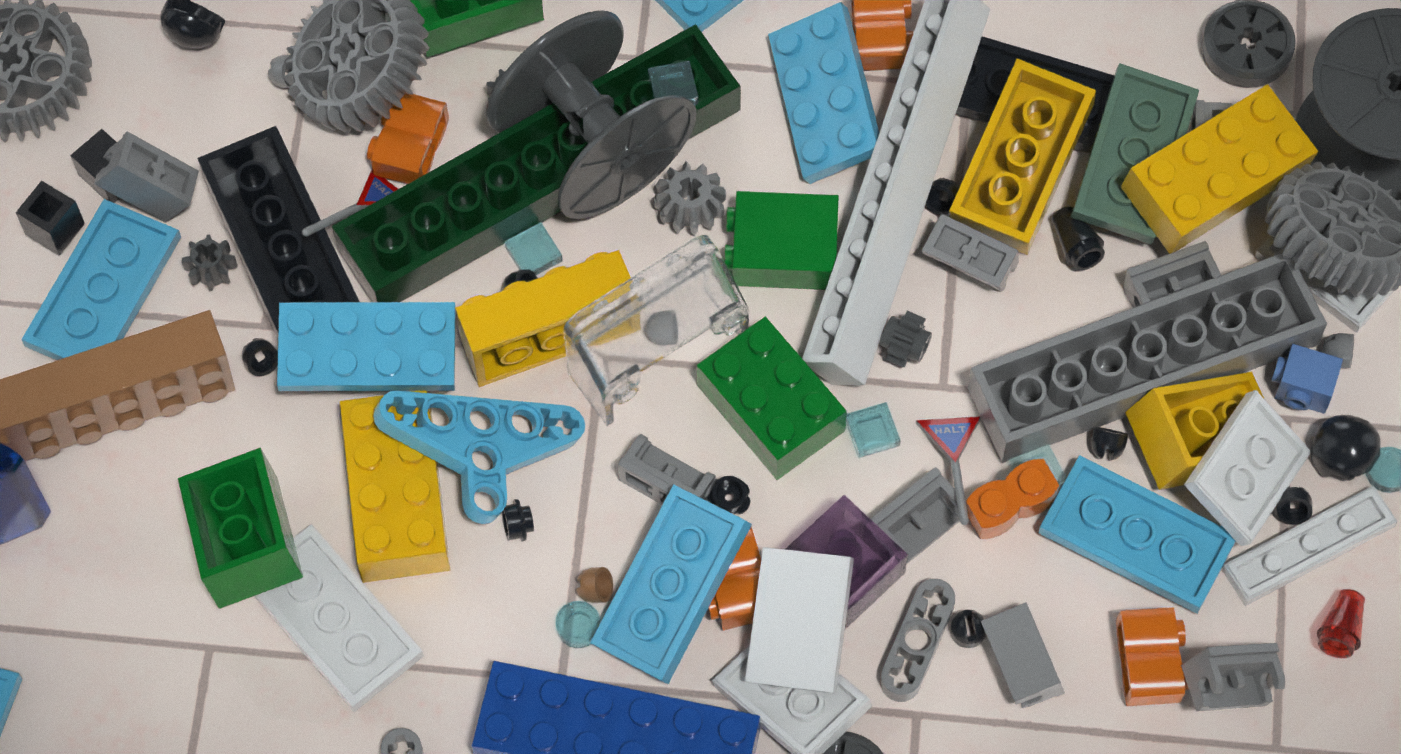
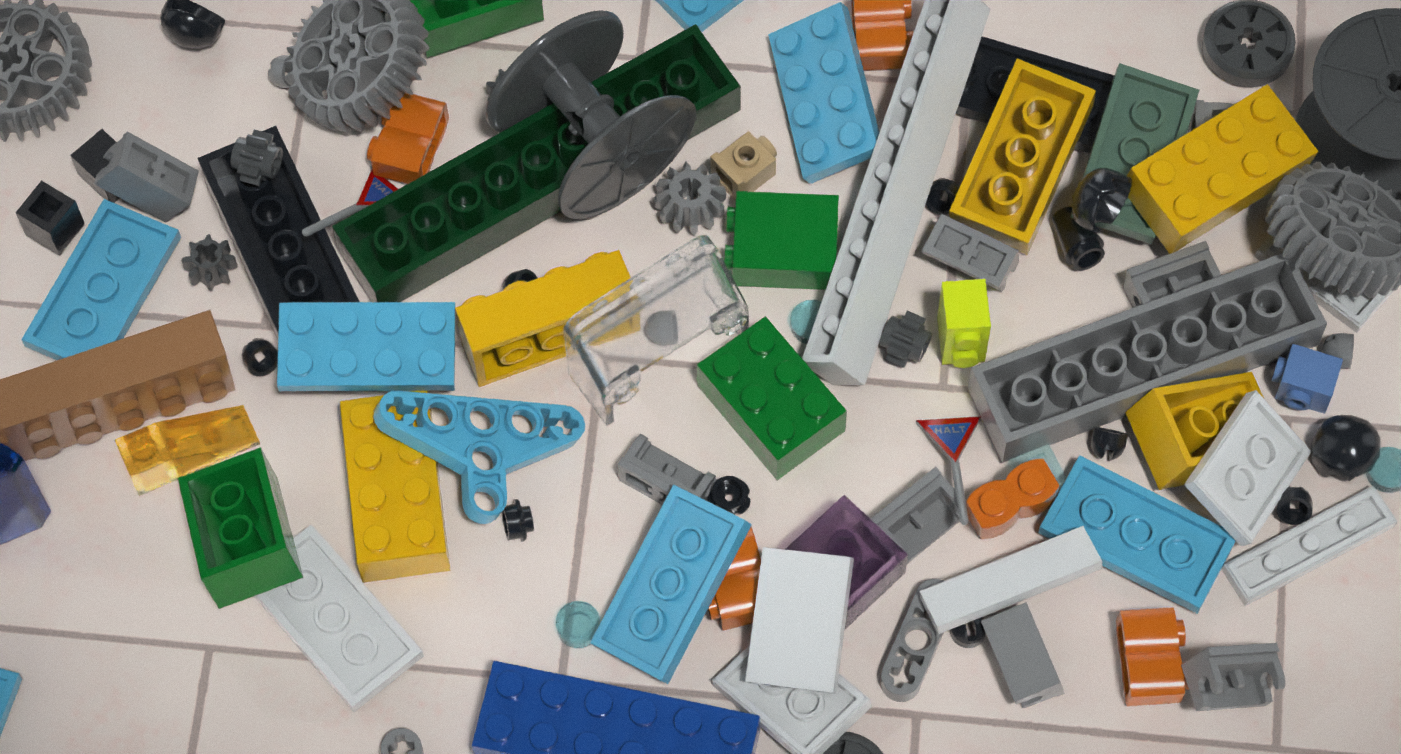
(184, 445): none -> clear yellow slope
(256, 157): none -> dark grey gear
(533, 250): clear light blue tile -> none
(595, 585): medium nougat hinge -> none
(673, 80): clear light blue tile -> none
(745, 175): none -> tan brick
(803, 319): none -> clear light blue tile
(872, 430): clear light blue tile -> none
(963, 322): none -> neon yellow brick
(1010, 580): none -> white tile
(1100, 197): none -> black hair
(1342, 625): clear red cone -> none

